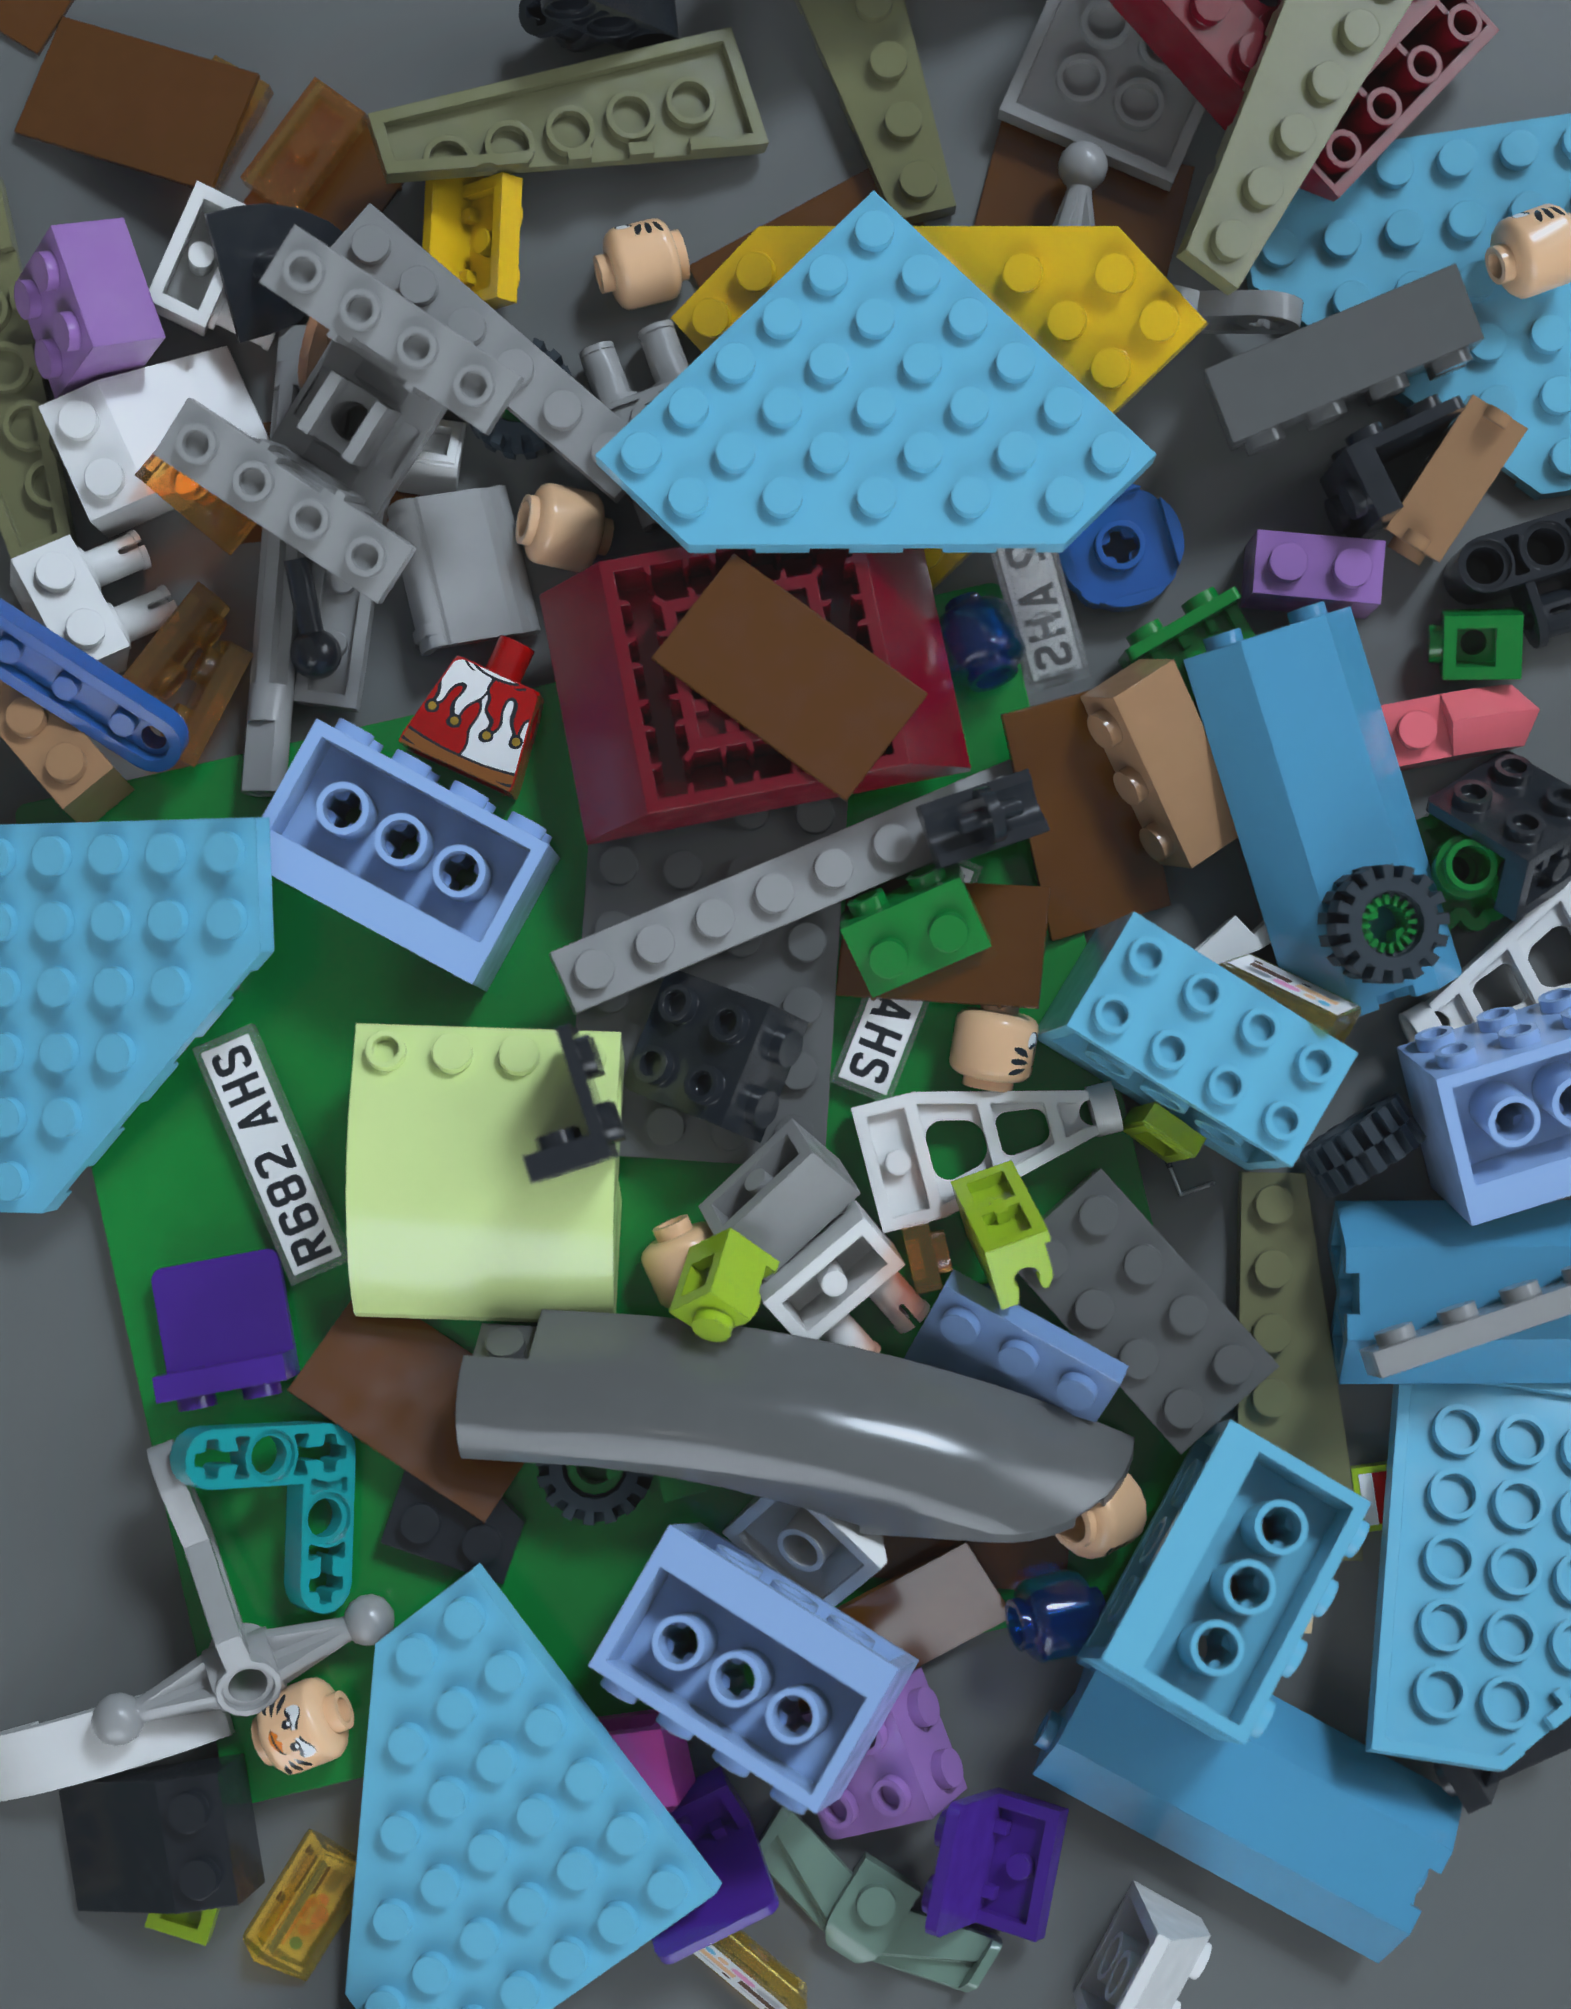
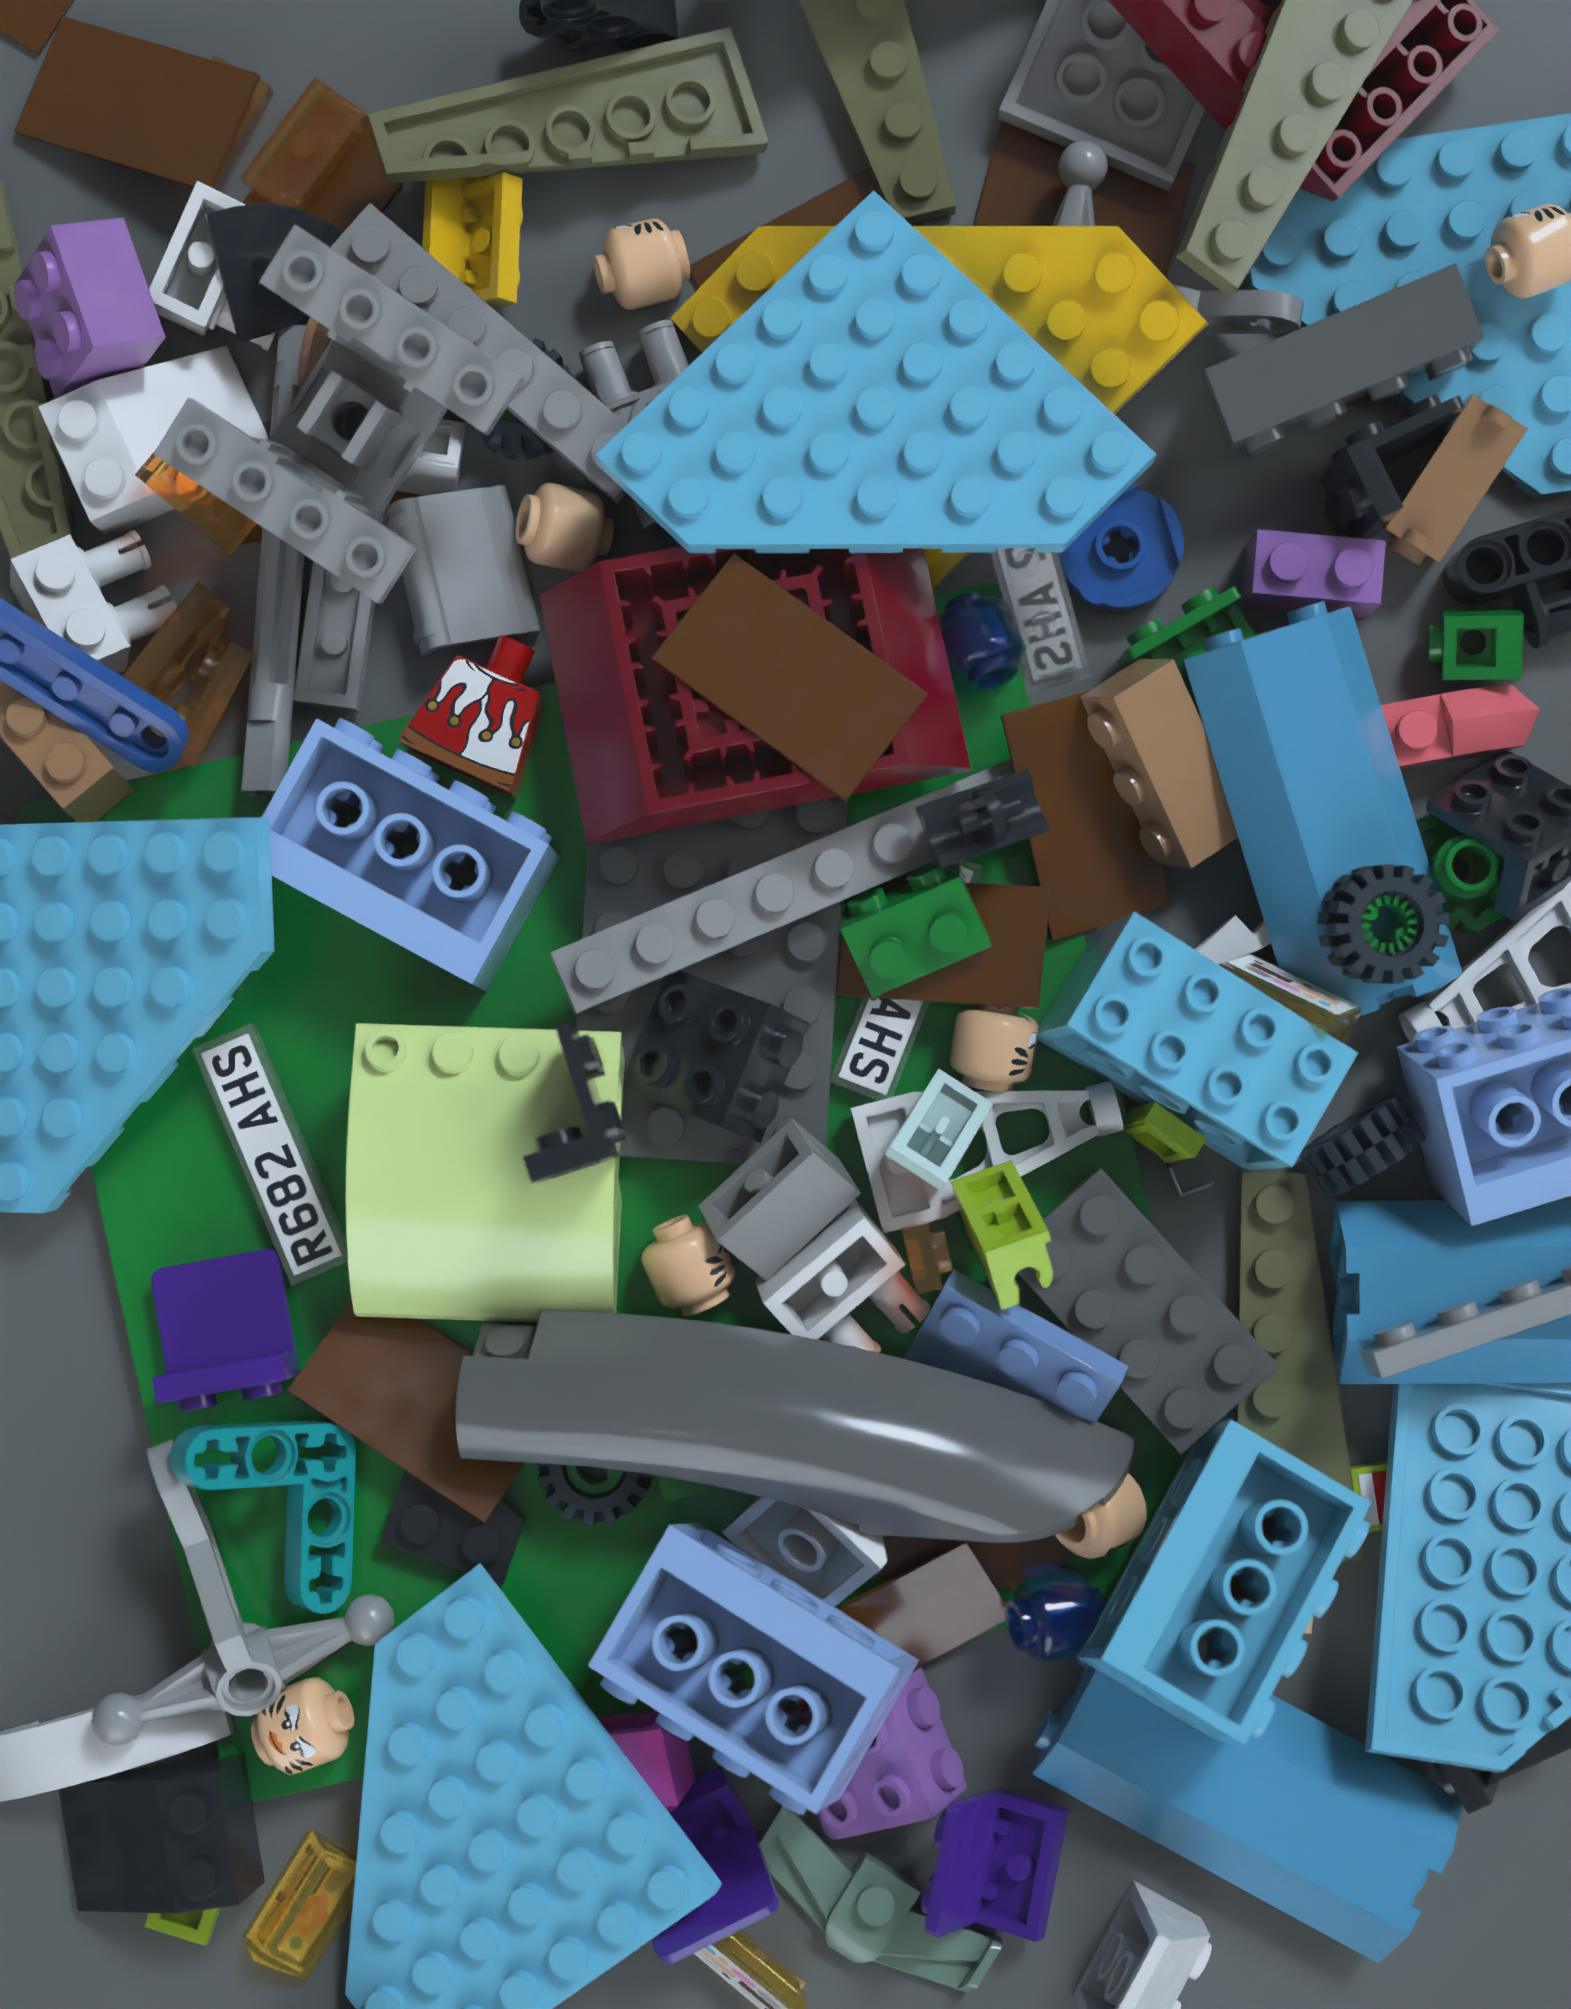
(314, 651): black bar -> none
(721, 1284): lime brick -> none
(939, 1129): none -> light aqua slope

